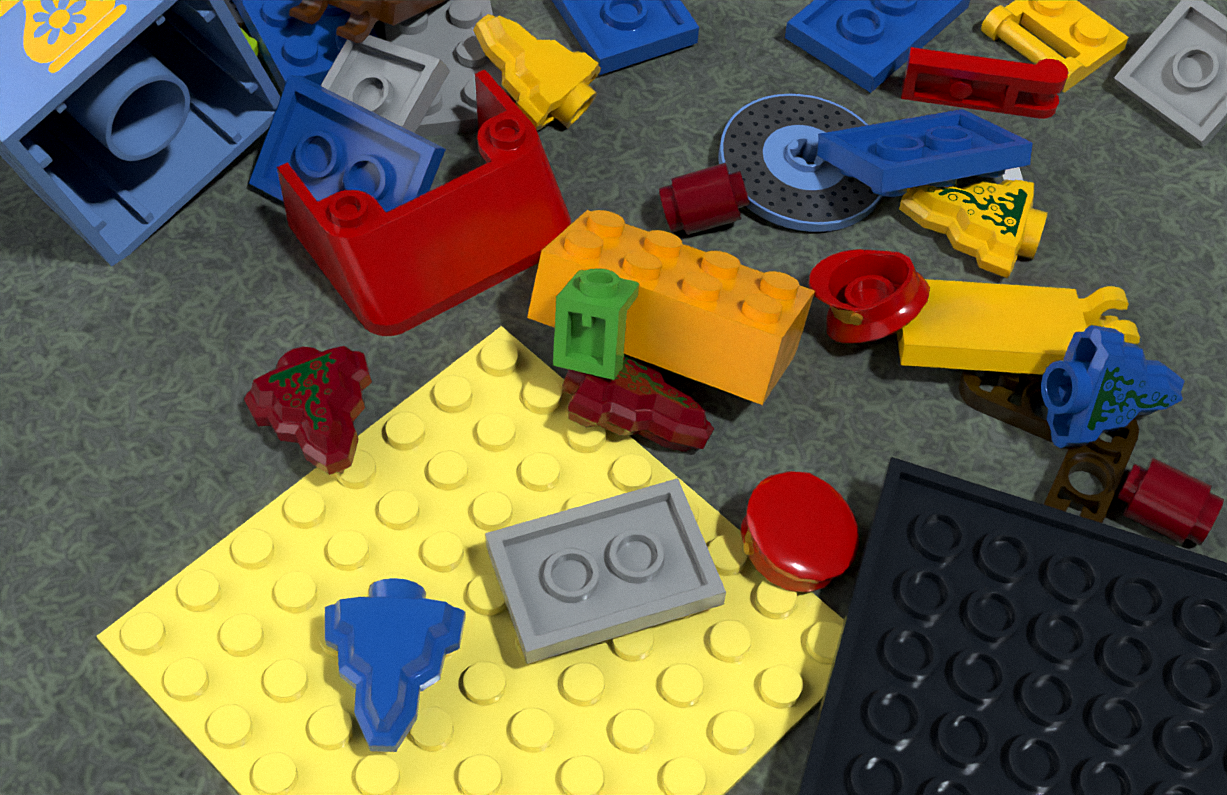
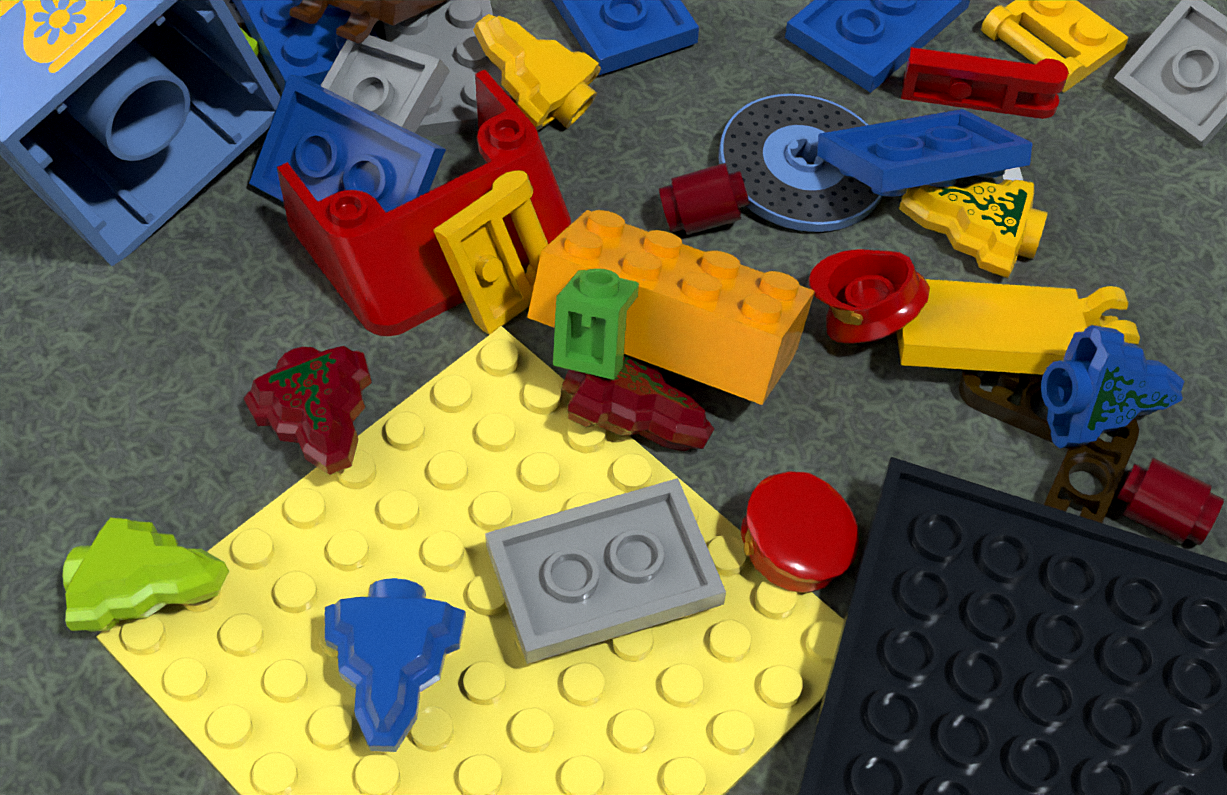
(134, 574): none -> lime rock
(484, 255): none -> yellow plate

